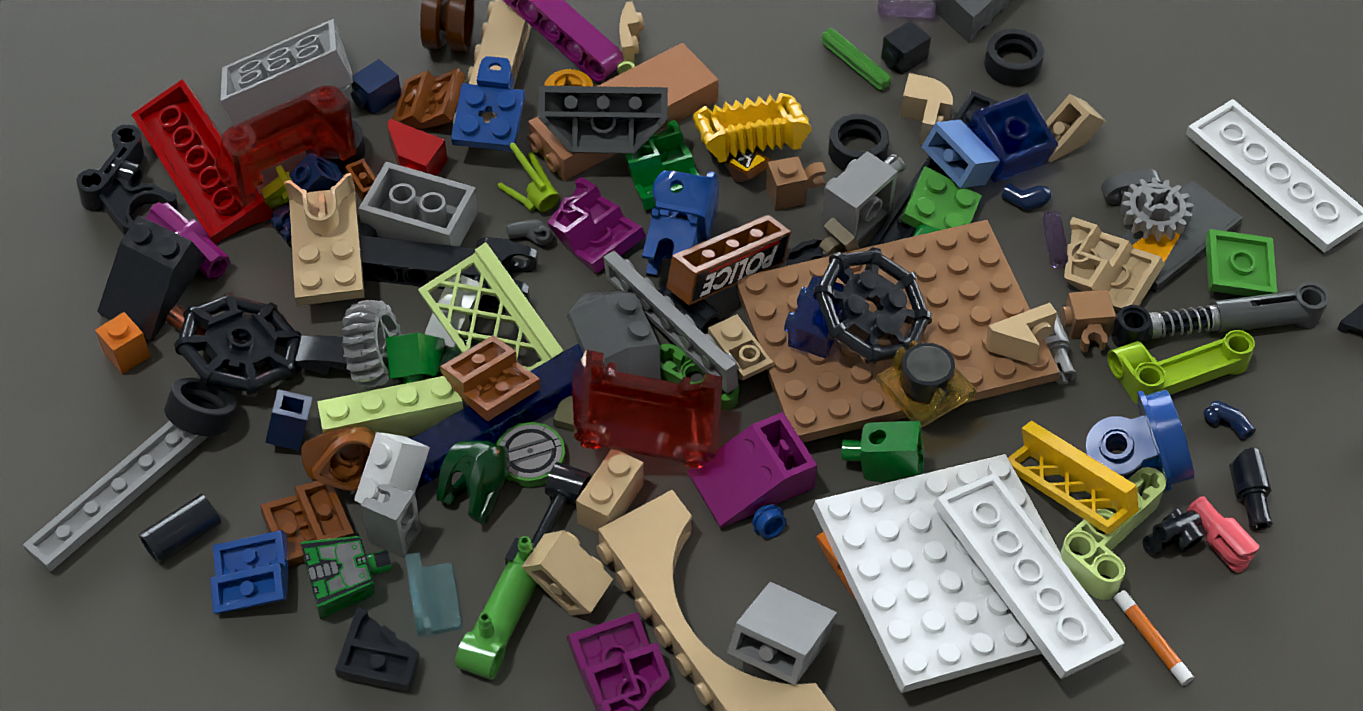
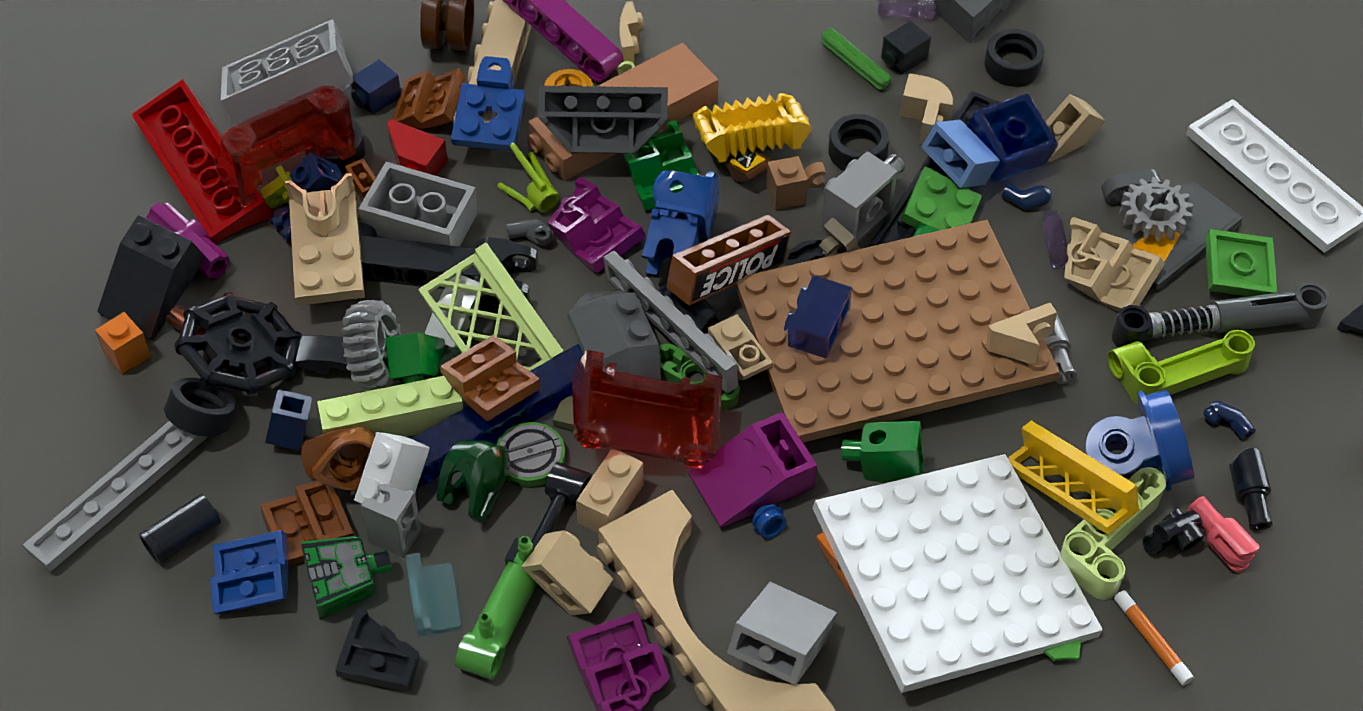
(118, 180): black piece -> none
(886, 296): black plate -> none
(928, 377): piece -> none
(1028, 575): white plate -> none
(1089, 317): medium nougat brick -> none

